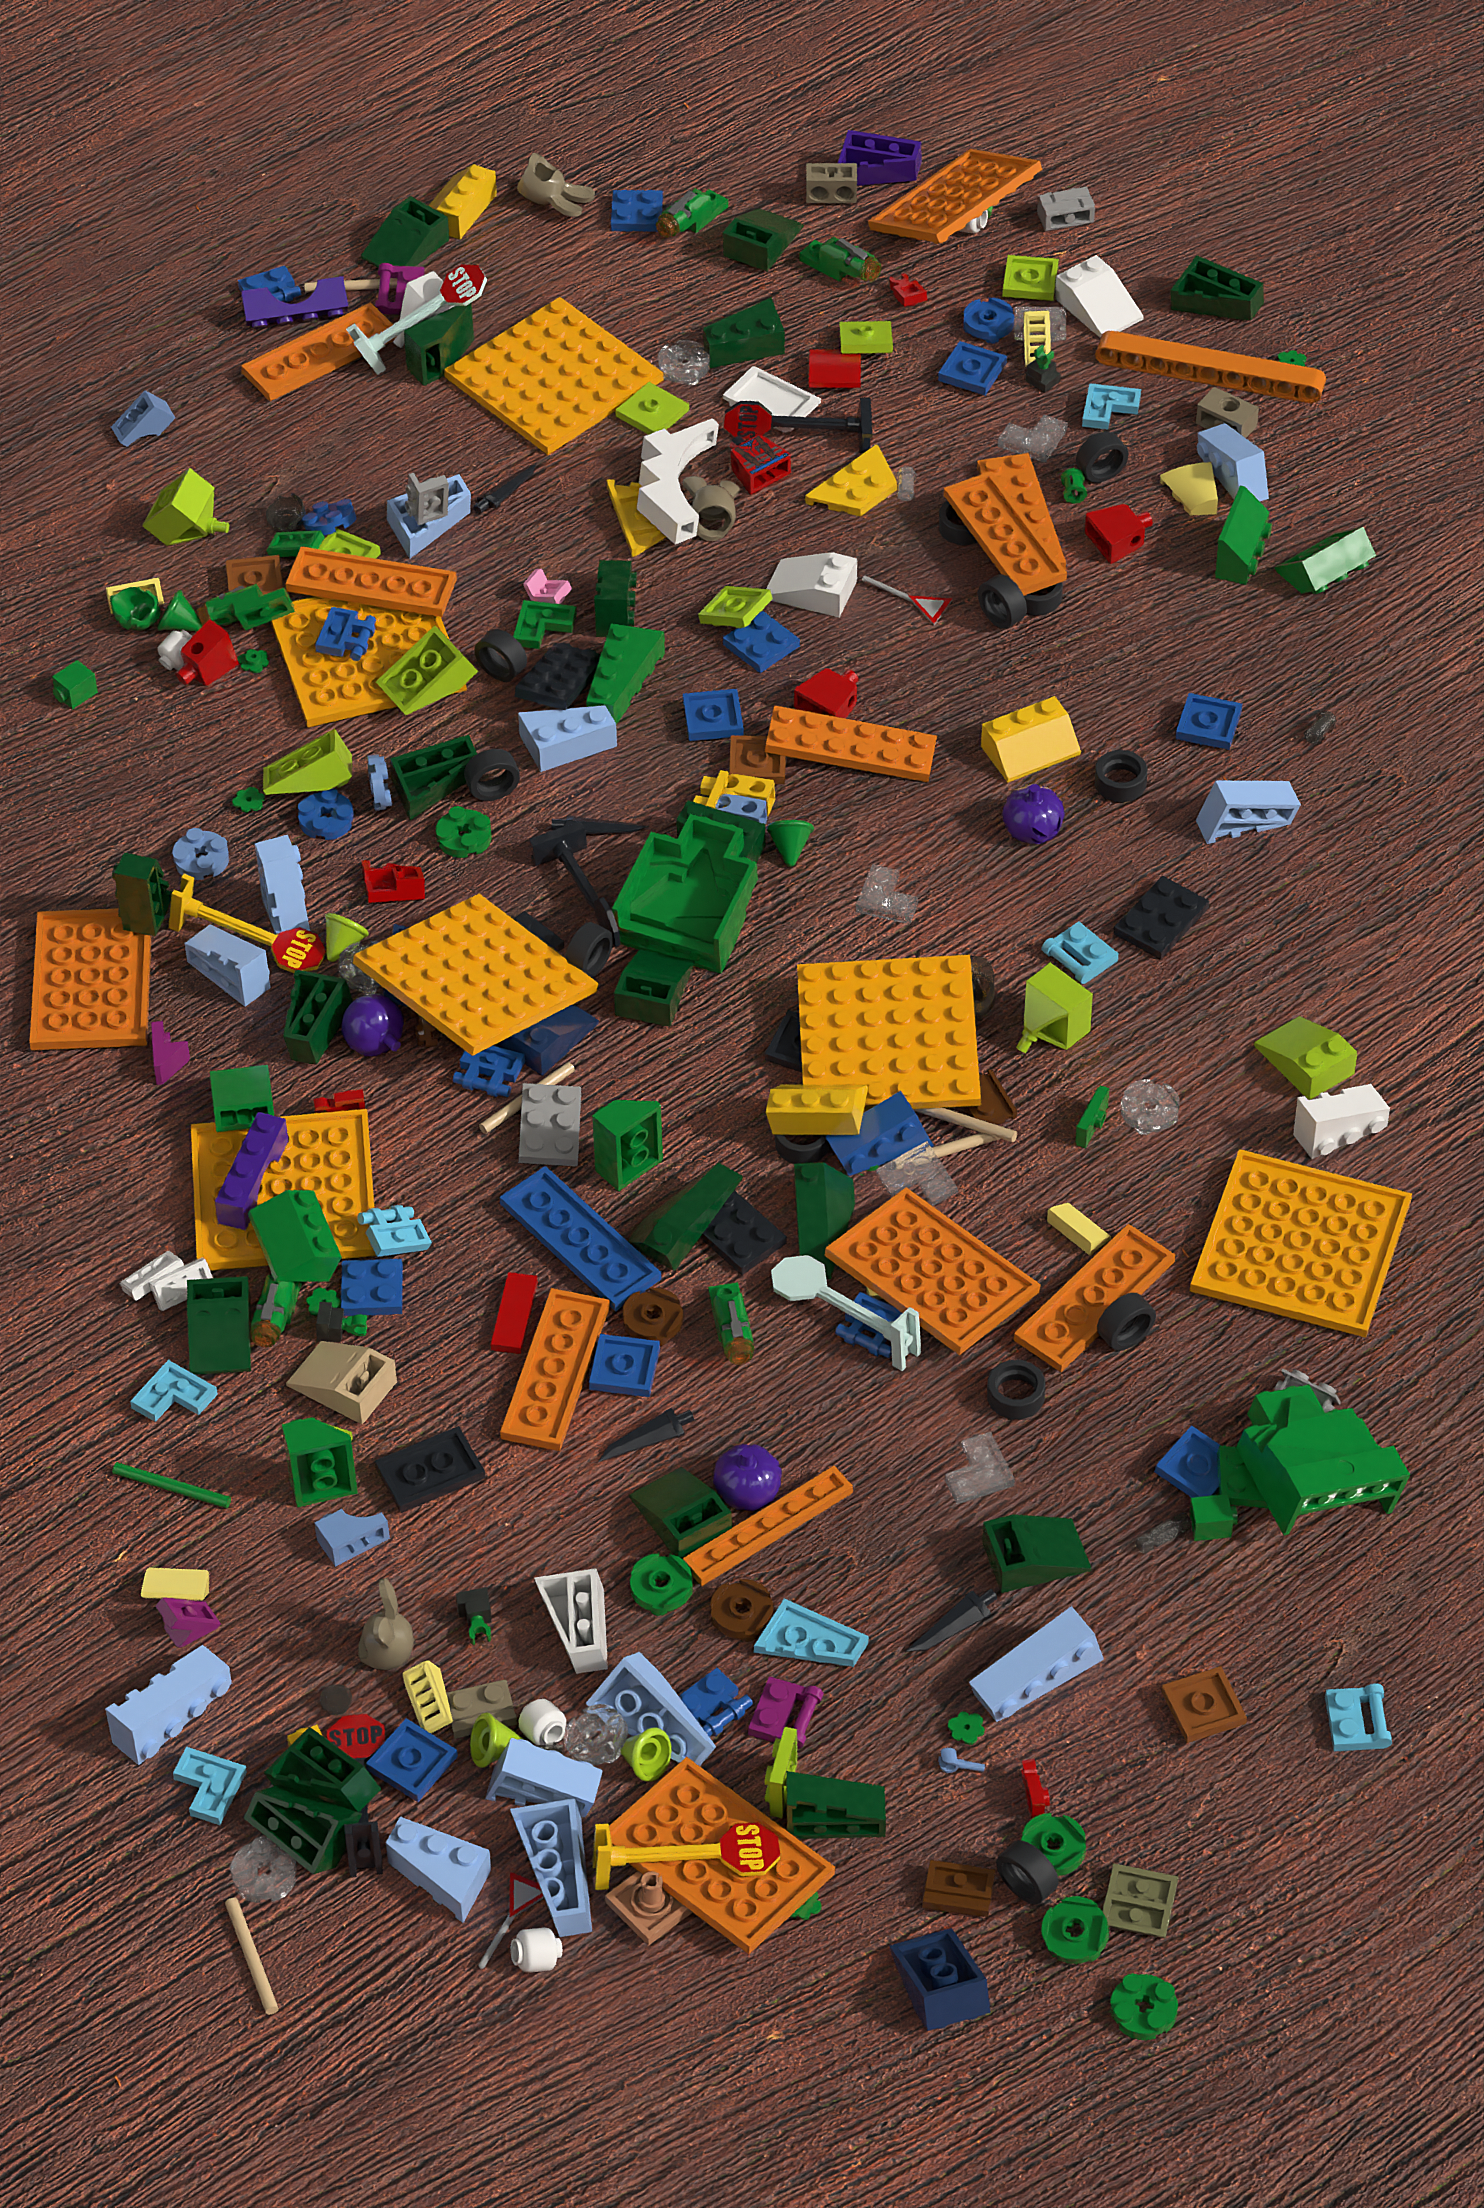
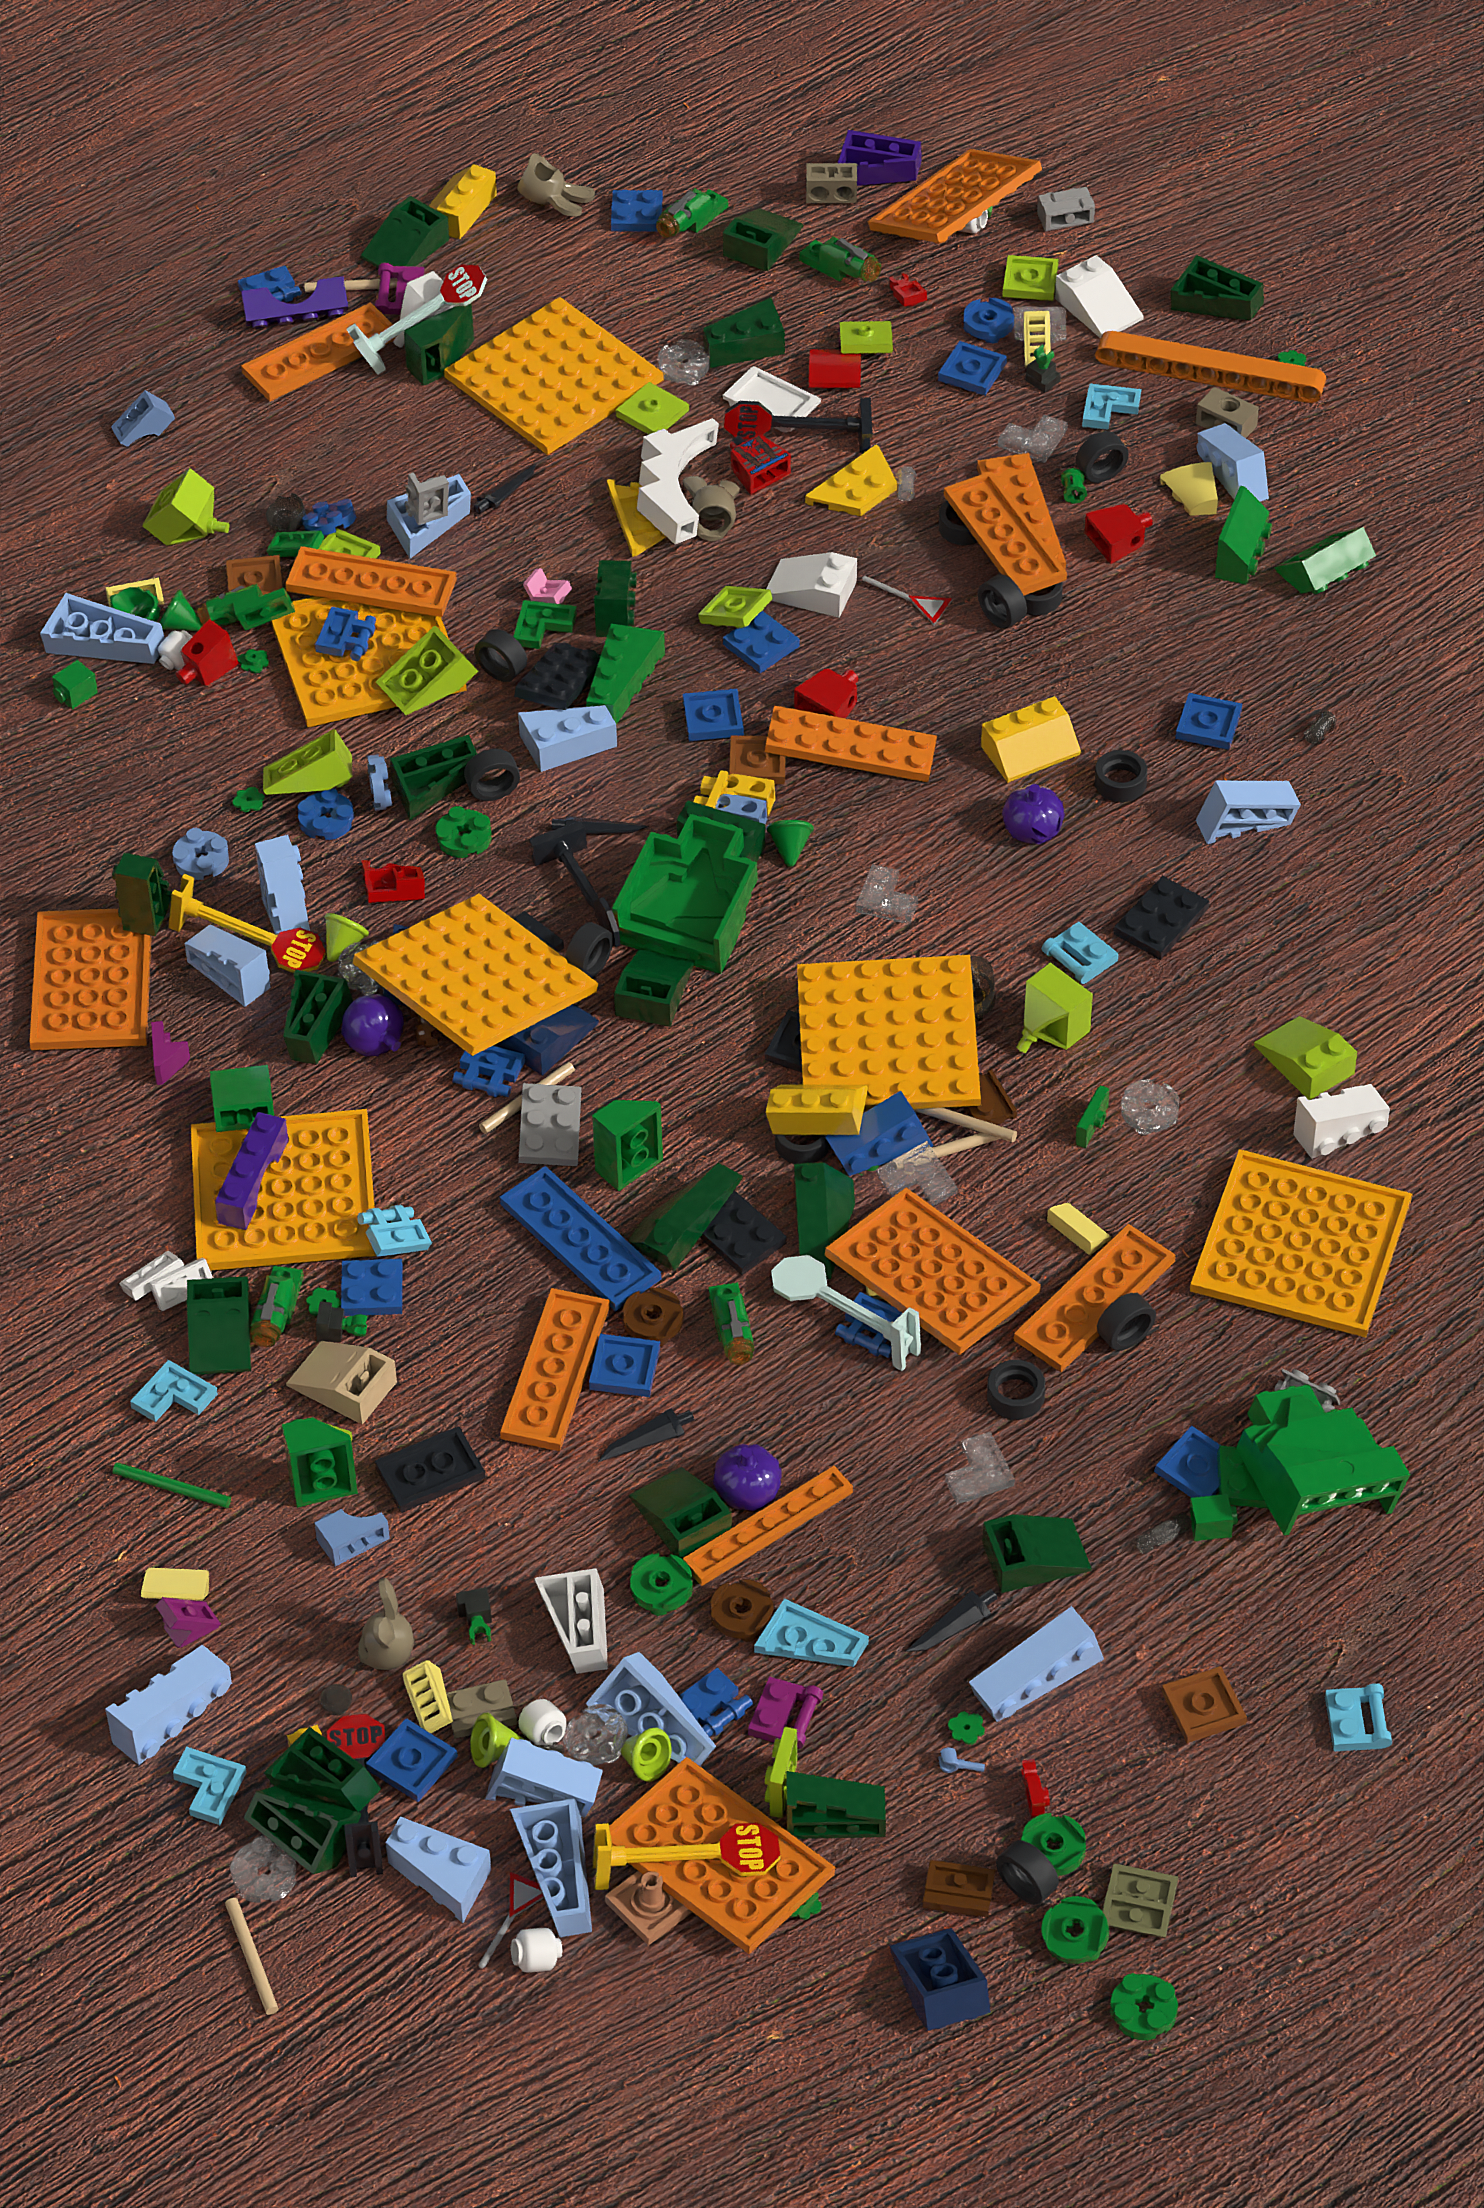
(100, 632): none -> light blue wedge
(295, 1237): green slope -> none
(342, 1102): red plate -> none
(514, 1313): red tile -> none

